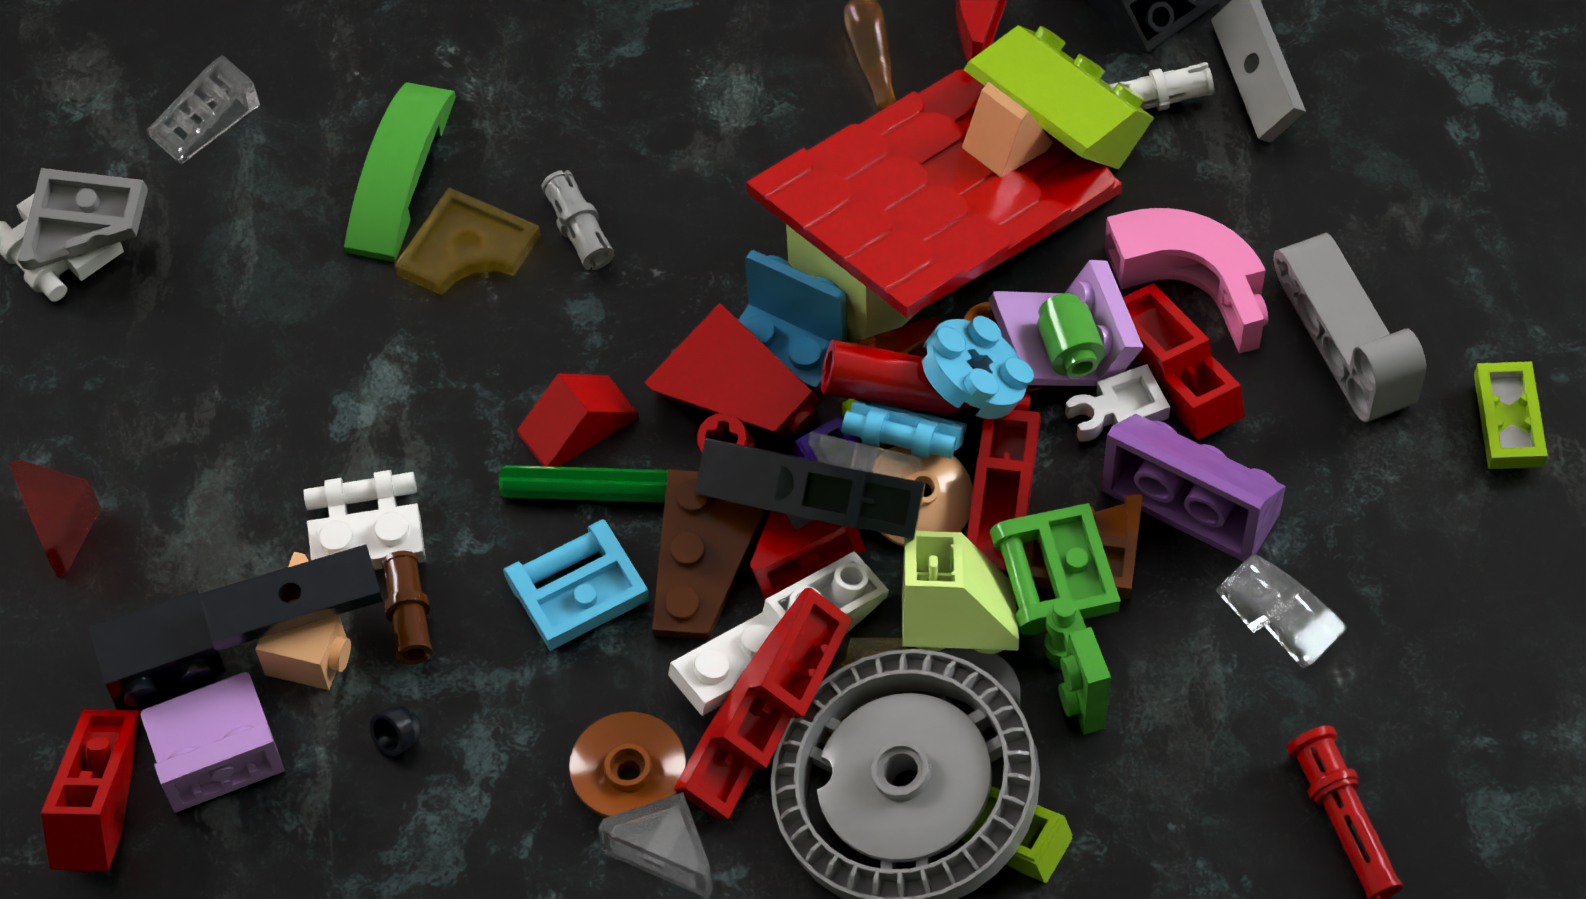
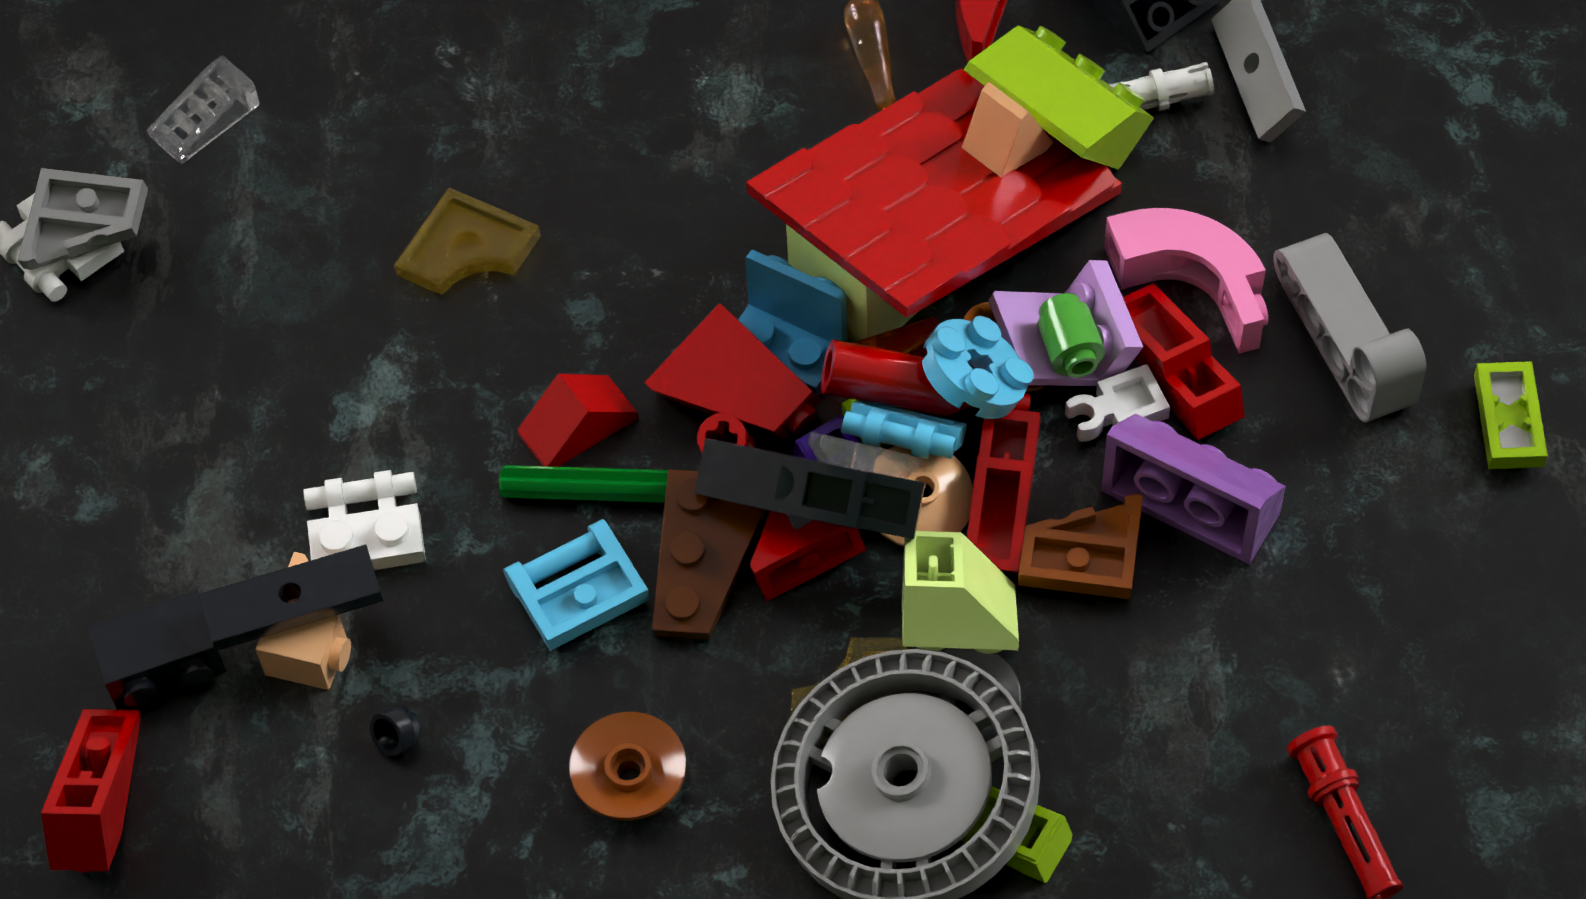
(59, 508): clear red slope -> none
(211, 742): lavender bracket -> none
(393, 170): bright green slope -> none
(407, 607): reddish brown pin -> none
(577, 220): light grey pin -> none
(661, 842): clear slope -> none
(714, 667): white slope -> none
(761, 703): red slope -> none
(1072, 559): bright green plate -> none
(1078, 655): bright green plate -> none
(1290, 612): clear slope -> none

